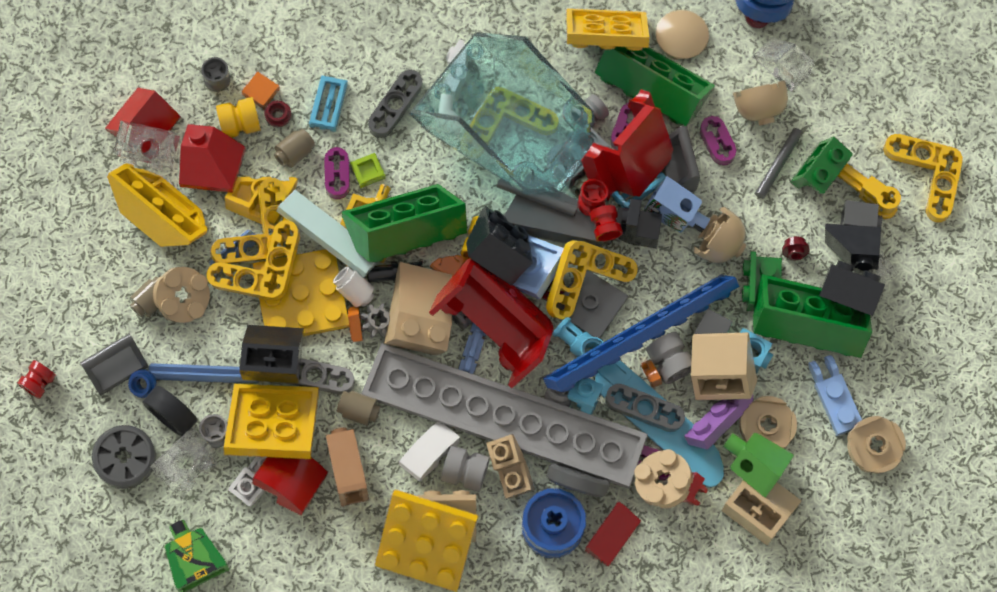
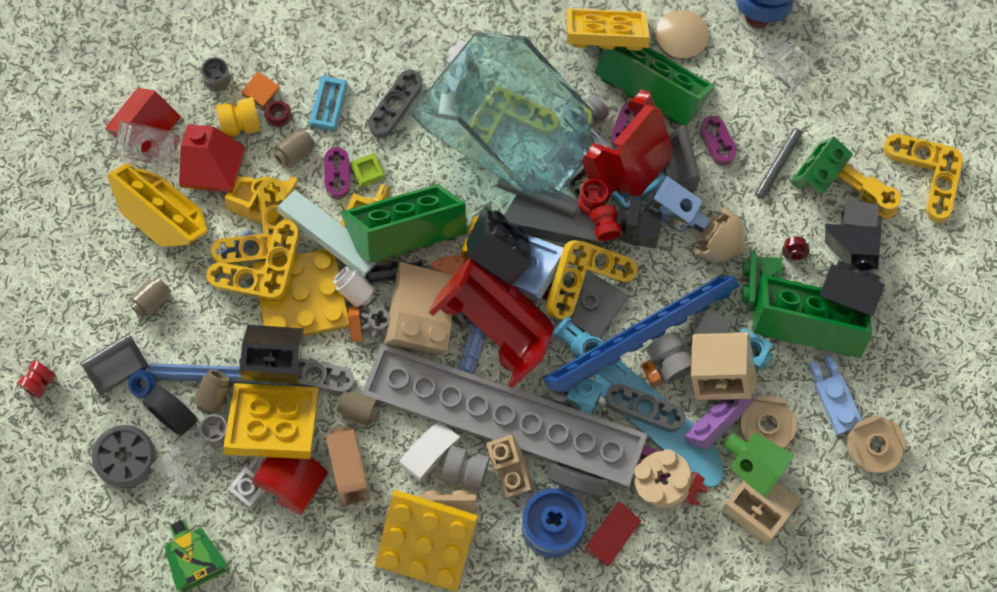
(192, 306): tan plate -> none
(211, 392): none -> dark tan brick
(762, 102): tan cylinder -> none

